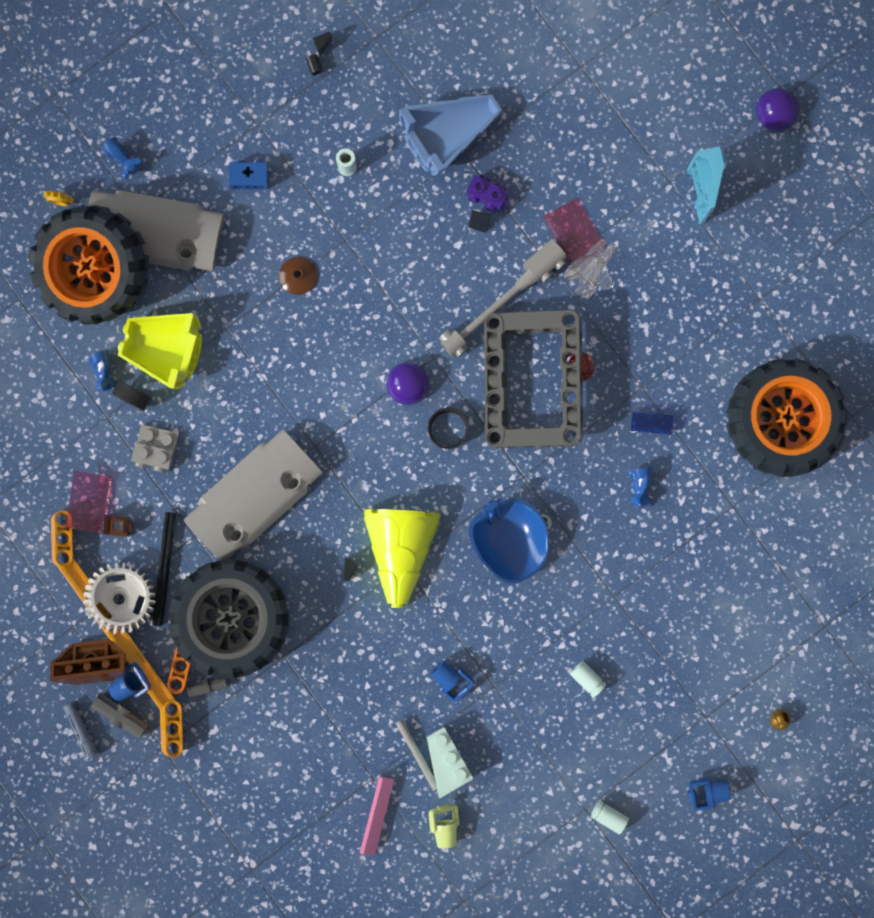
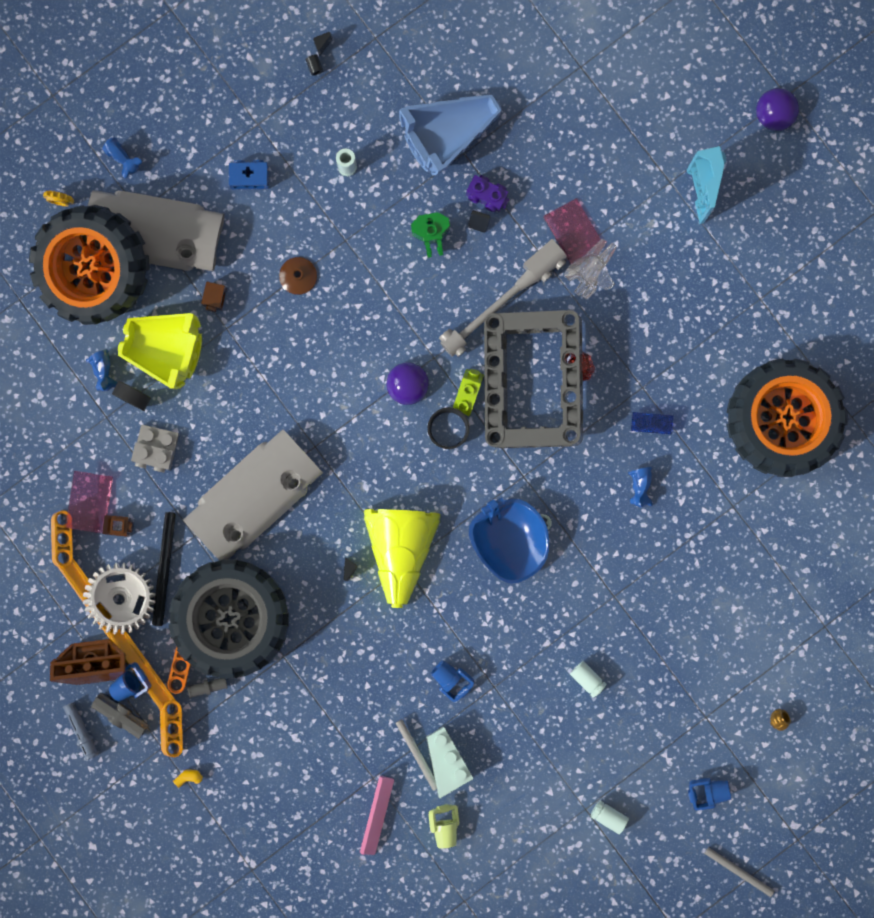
(188, 775): none -> yellow arm
(213, 296): none -> reddish brown brick
(431, 233): none -> green hinge
(468, 391): none -> lime bracket
(740, 872): none -> light grey bar

